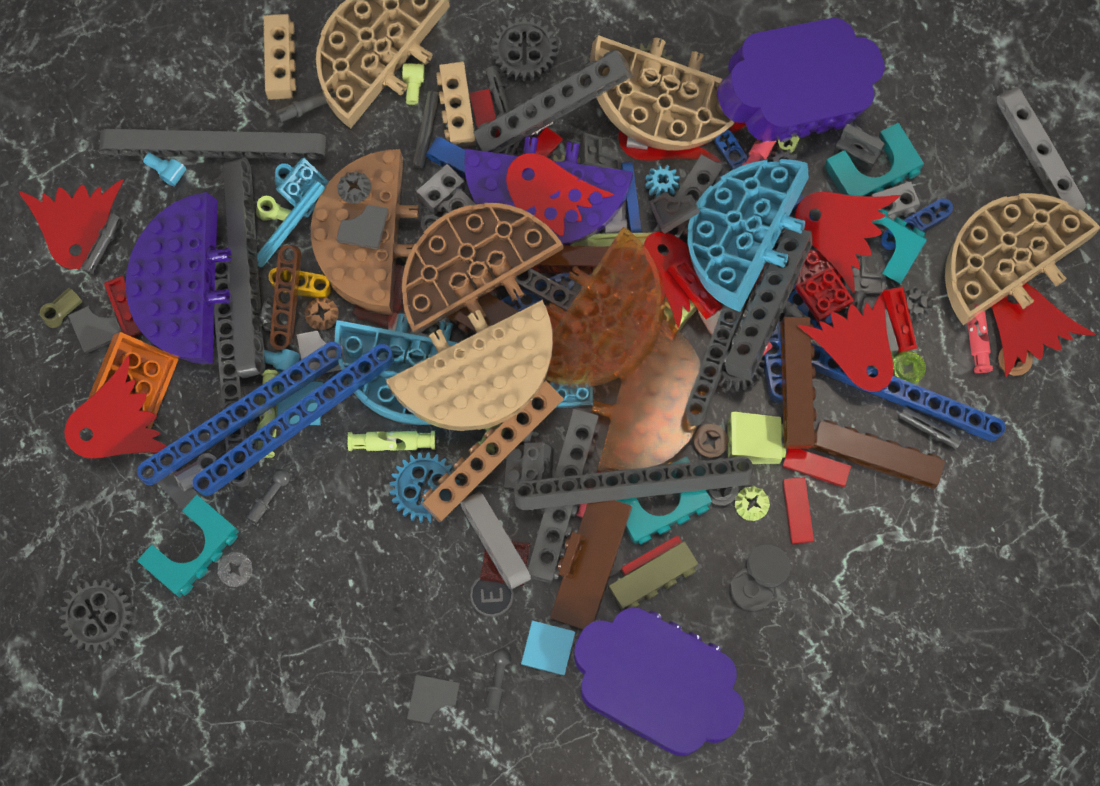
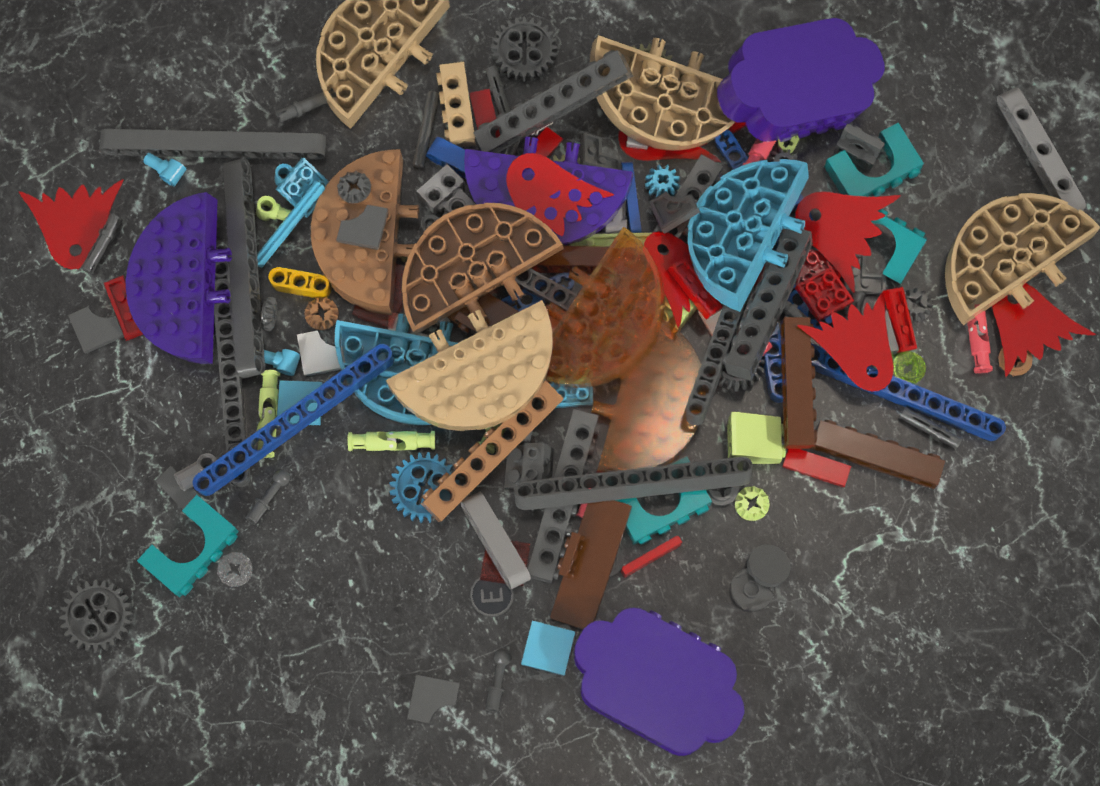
(61, 306): olive piece -> none
(114, 420): red piece -> none
(147, 366): orange slope -> none
(235, 422): blue beam -> none
(273, 27): tan brick -> none
(280, 306): reddish brown beam -> none
(413, 75): yellowish green pin -> none
(653, 576): olive brick -> none
(713, 431): medium nougat gear -> none
(798, 510): tile -> none
(897, 208): light grey brick -> none
(914, 220): blue beam -> none

